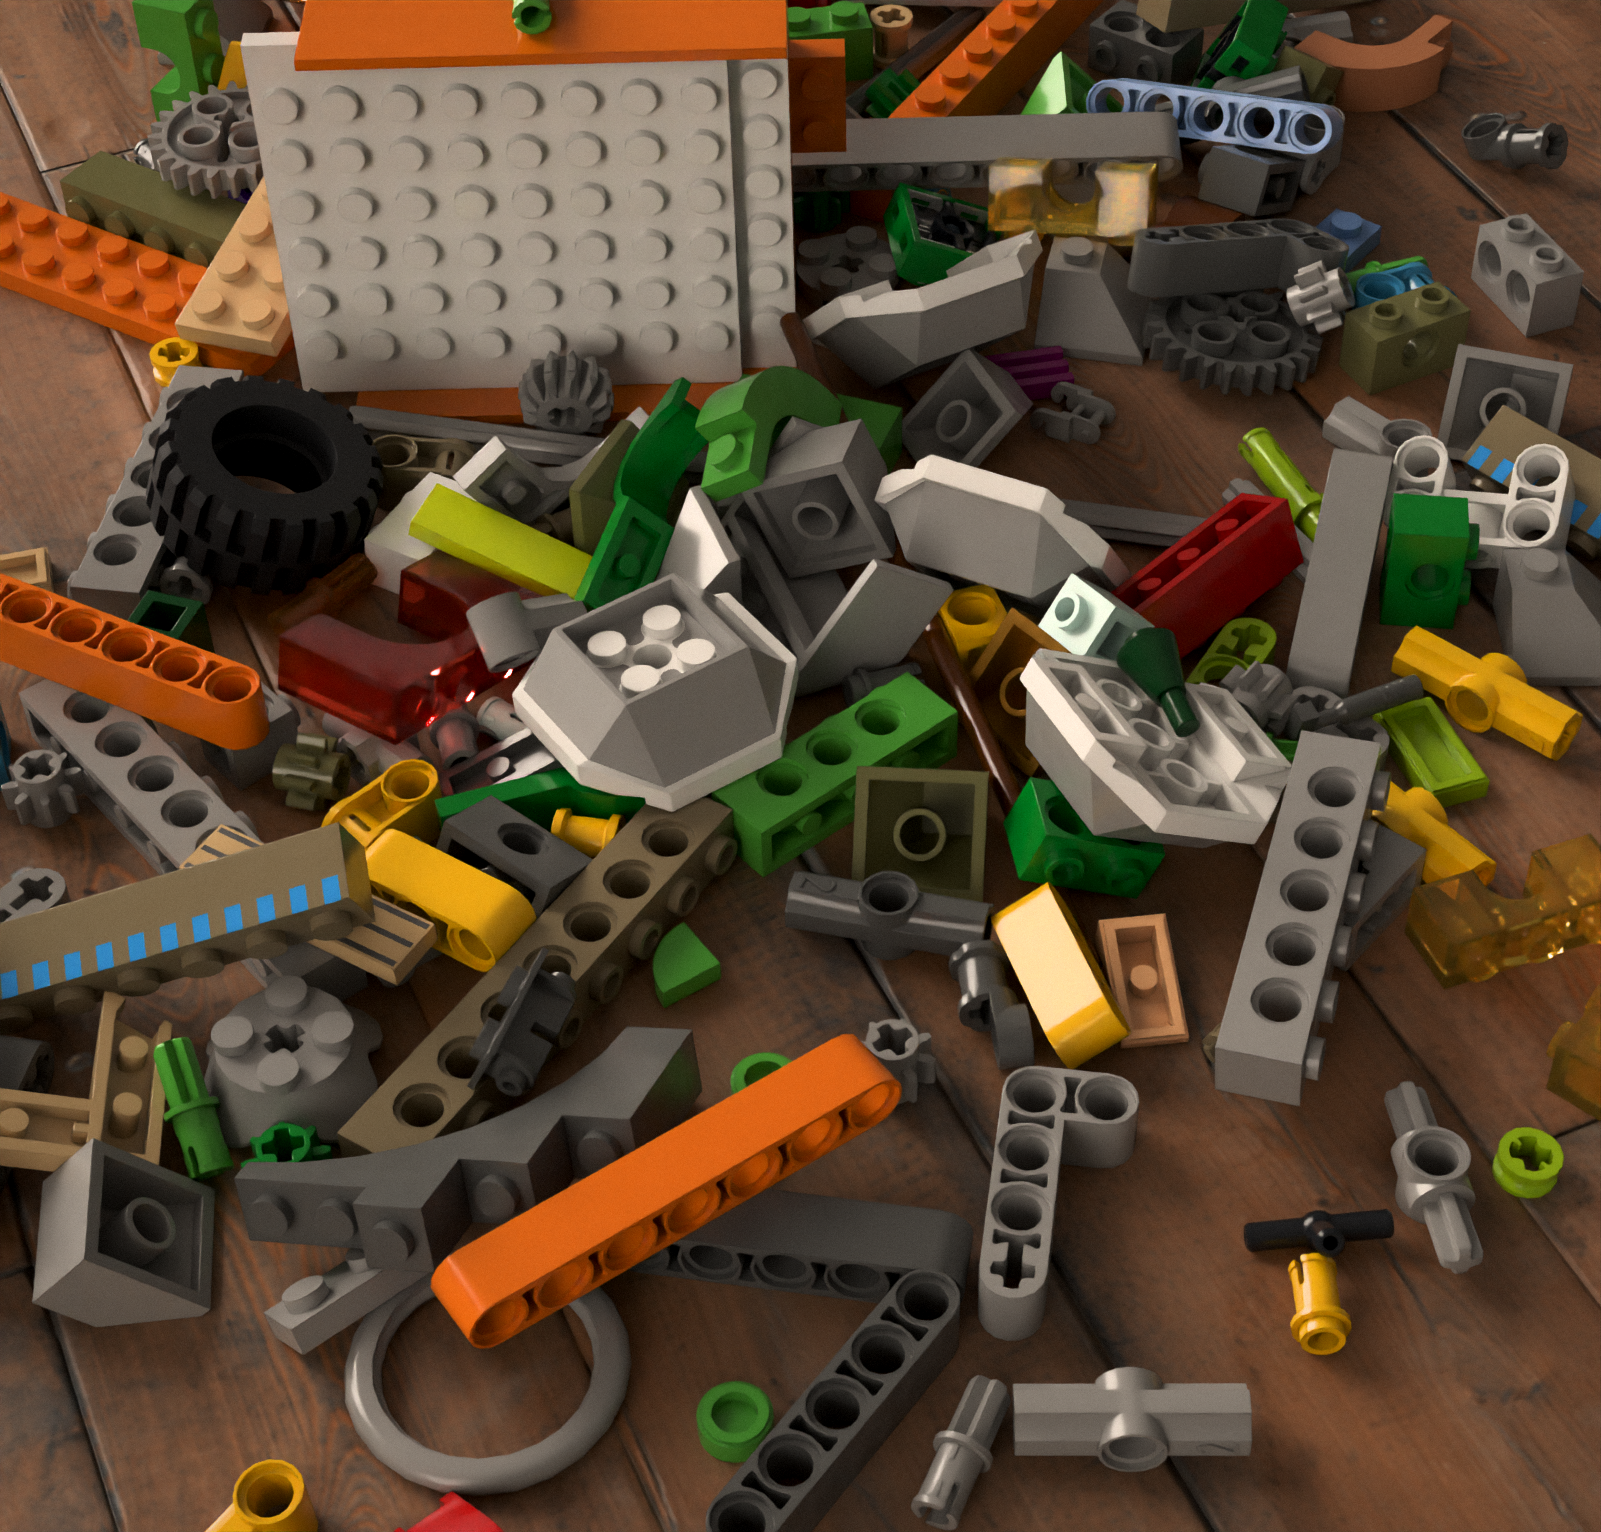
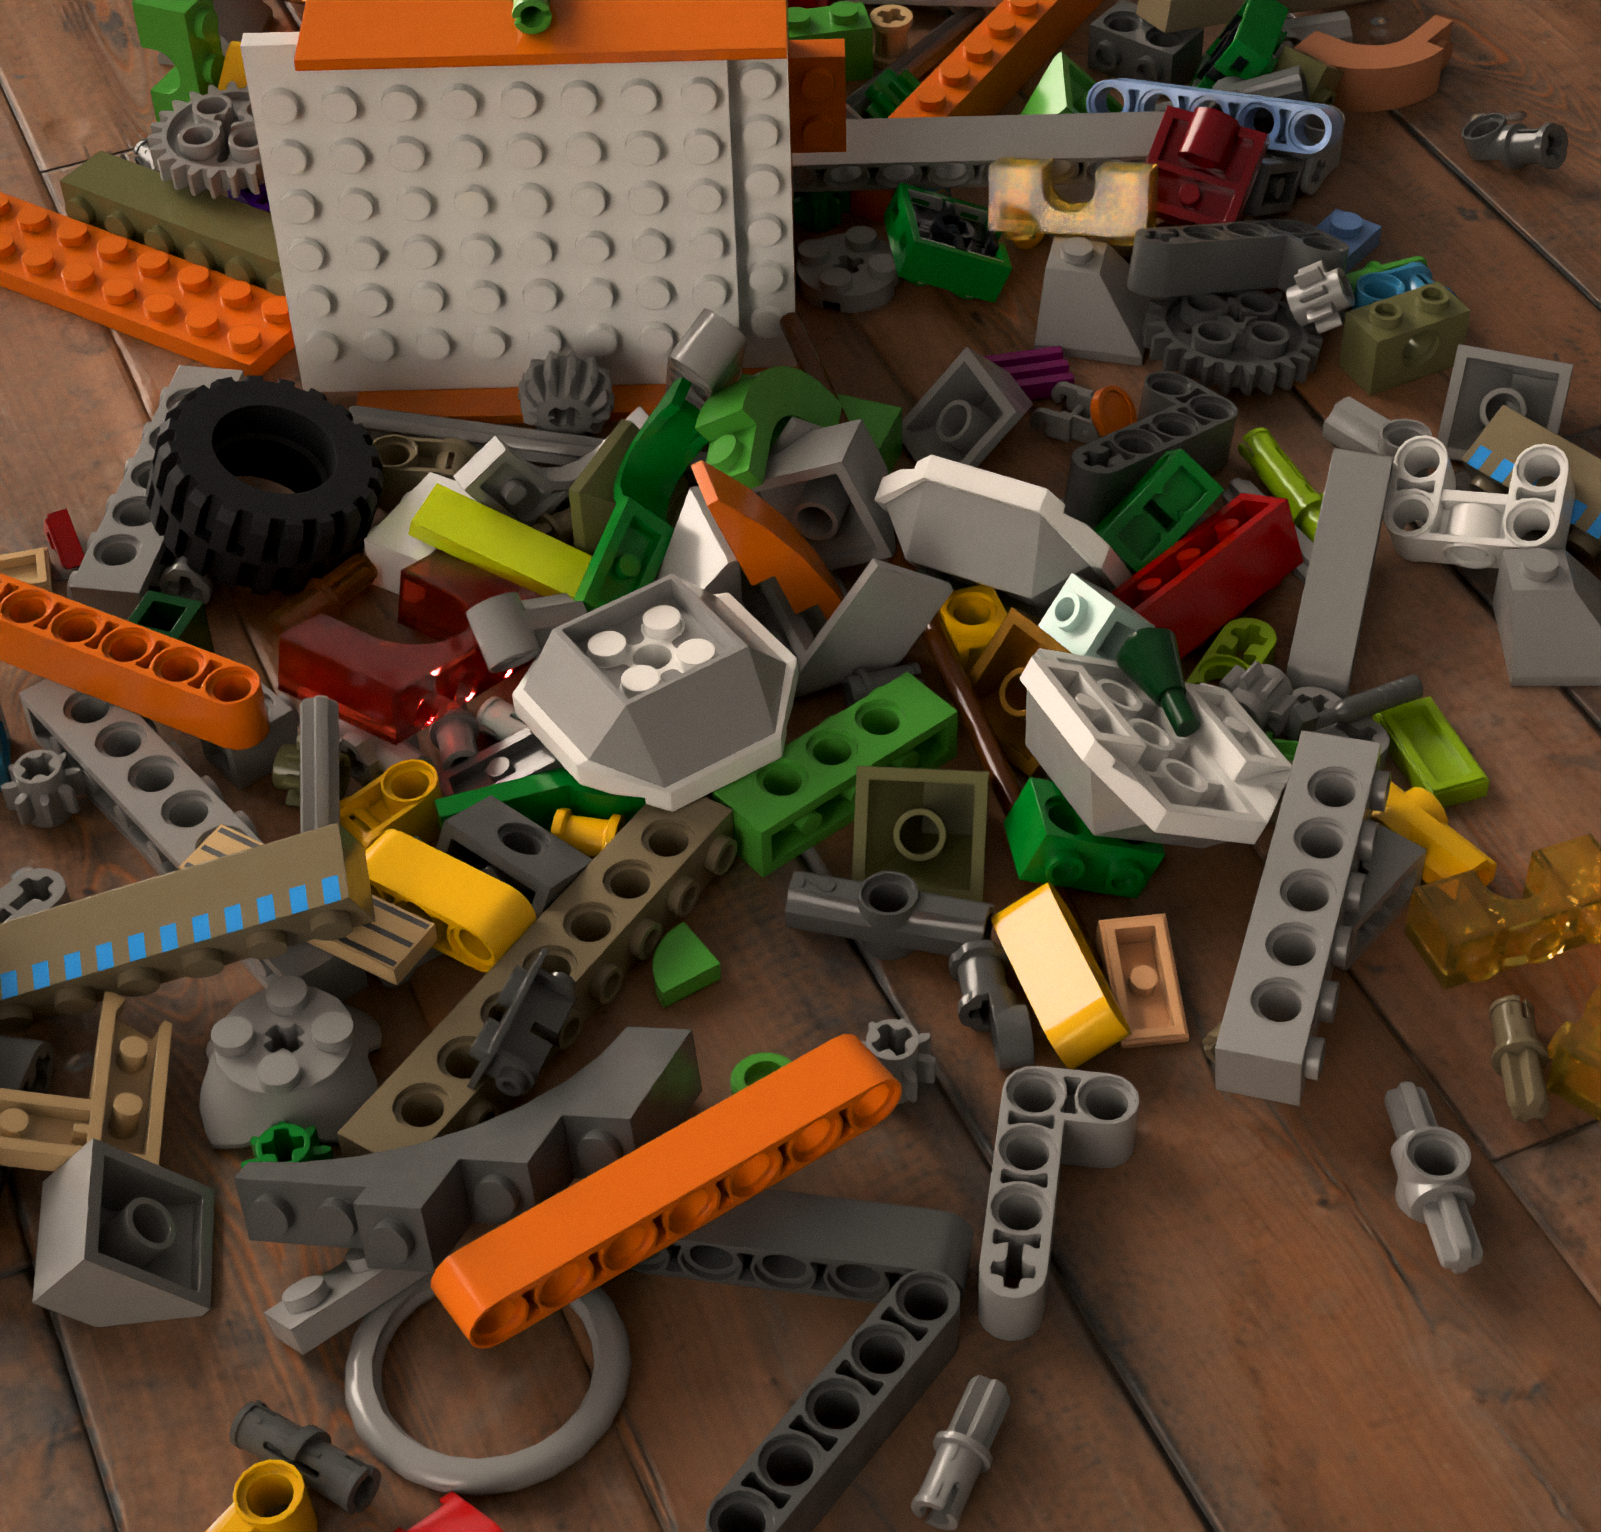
(63, 539): none -> red tile
(170, 354): yellow bush -> none
(192, 1110): bright green axle -> none
(243, 290): tan plate -> none
(310, 1450): none -> dark grey pin
(319, 763): none -> light grey axle
(707, 357): none -> light grey beam
(734, 1420): bright green tile -> none
(767, 542): none -> orange slope
(914, 330): light grey piece -> none
(1111, 409): none -> orange piece
(1132, 1419): light grey piece -> none
(1158, 509): none -> green brick
(1170, 417): none -> dark grey beam
(1204, 165): none -> dark red plate
(1319, 1231): black piece -> none
(1319, 1319): yellow pin -> none
(1426, 561): green brick -> none
(1487, 693): yellow piece -> none
(1511, 1171): lime bush -> none
(1519, 1057): none -> dark tan axle
(1526, 274): light grey brick -> none

